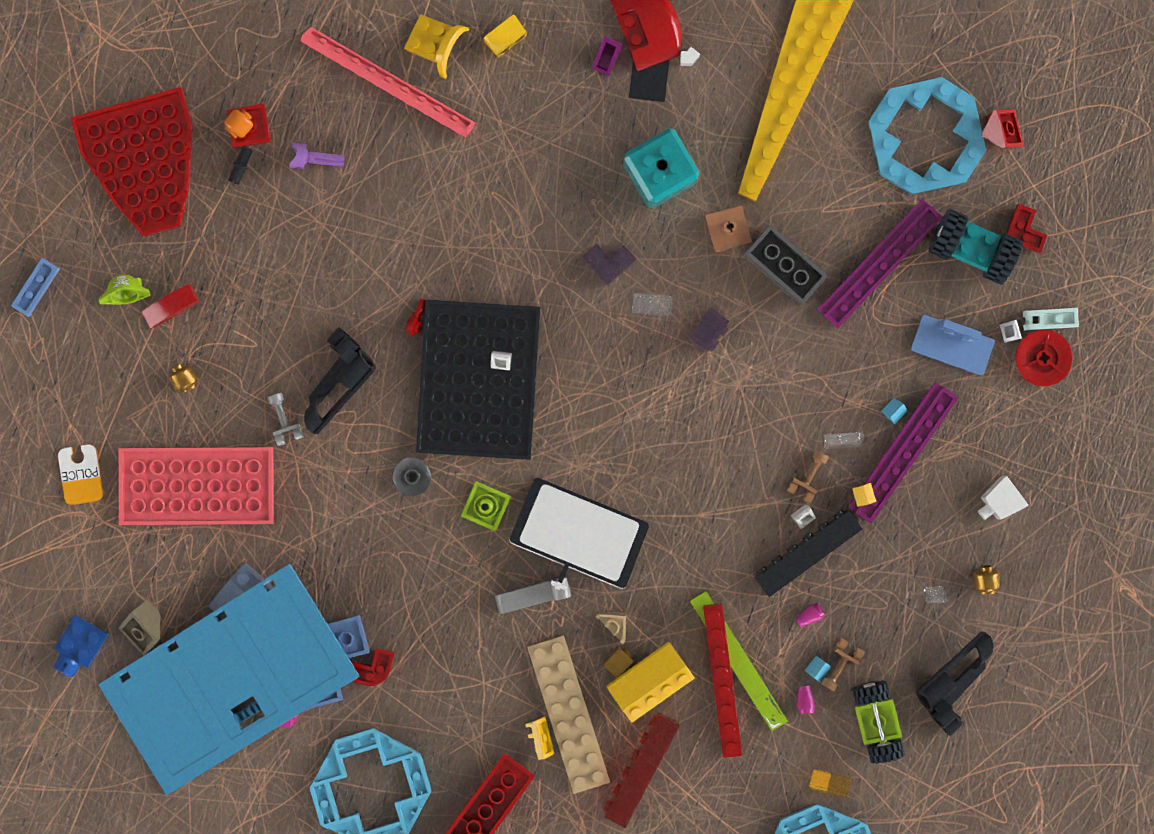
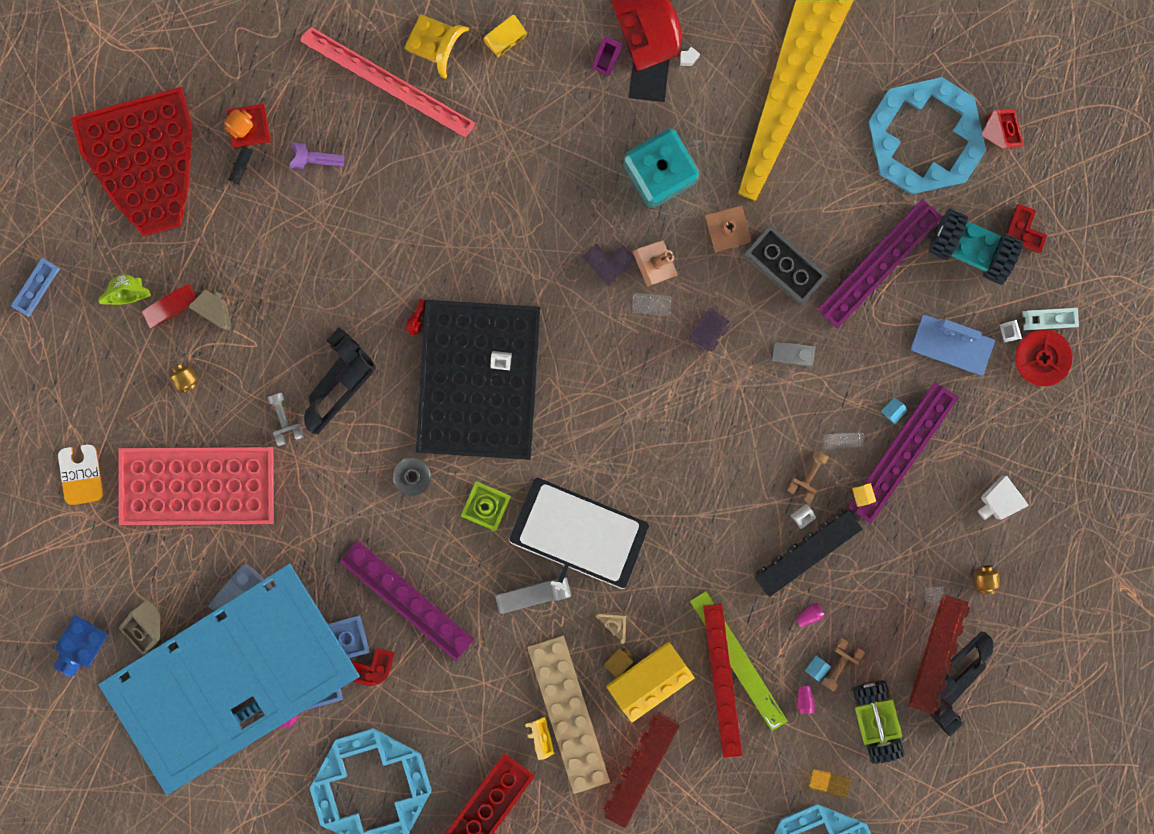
(212, 308): none -> dark tan slope
(406, 600): none -> magenta plate
(655, 263): none -> nougat tile
(793, 354): none -> light grey slope
(938, 654): none -> clear red brick

